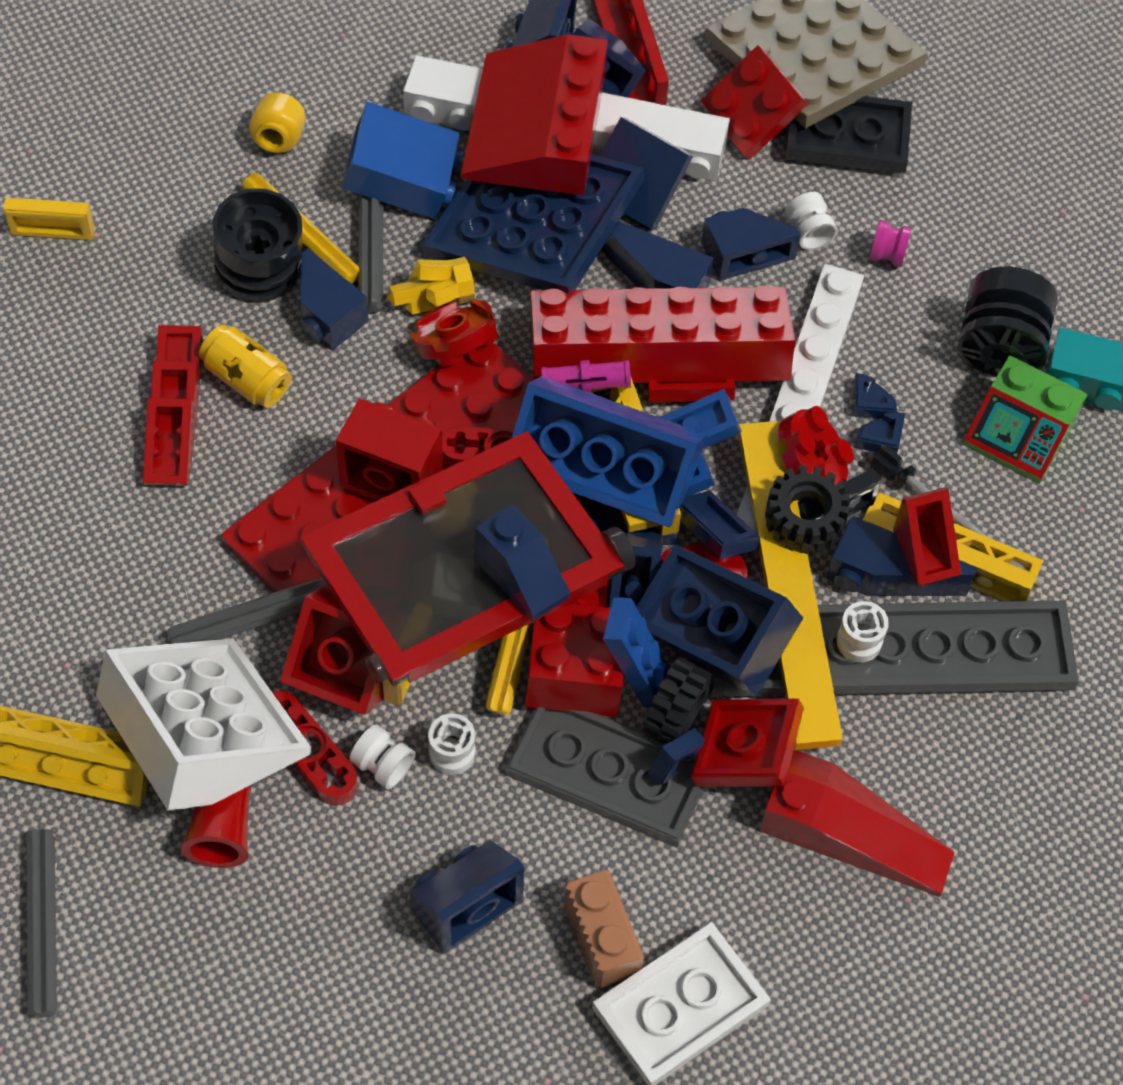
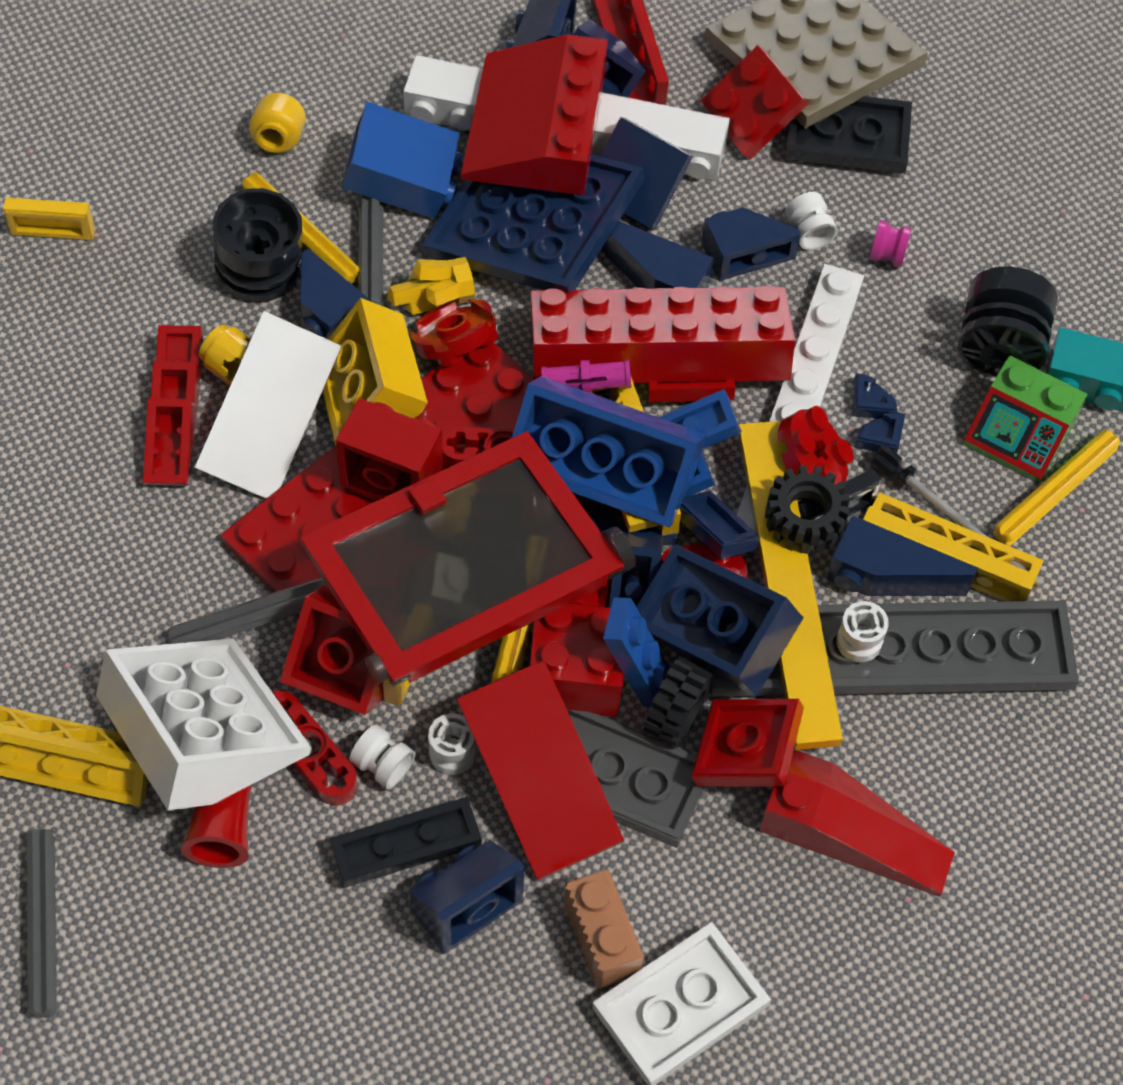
(268, 406): none -> white piece
(373, 365): none -> yellow slope
(405, 842): none -> black plate
(520, 562): dark blue slope -> none
(540, 770): none -> red slope
(673, 752): dark blue tile -> none
(928, 536): red slope -> none
(1056, 487): none -> yellow axle

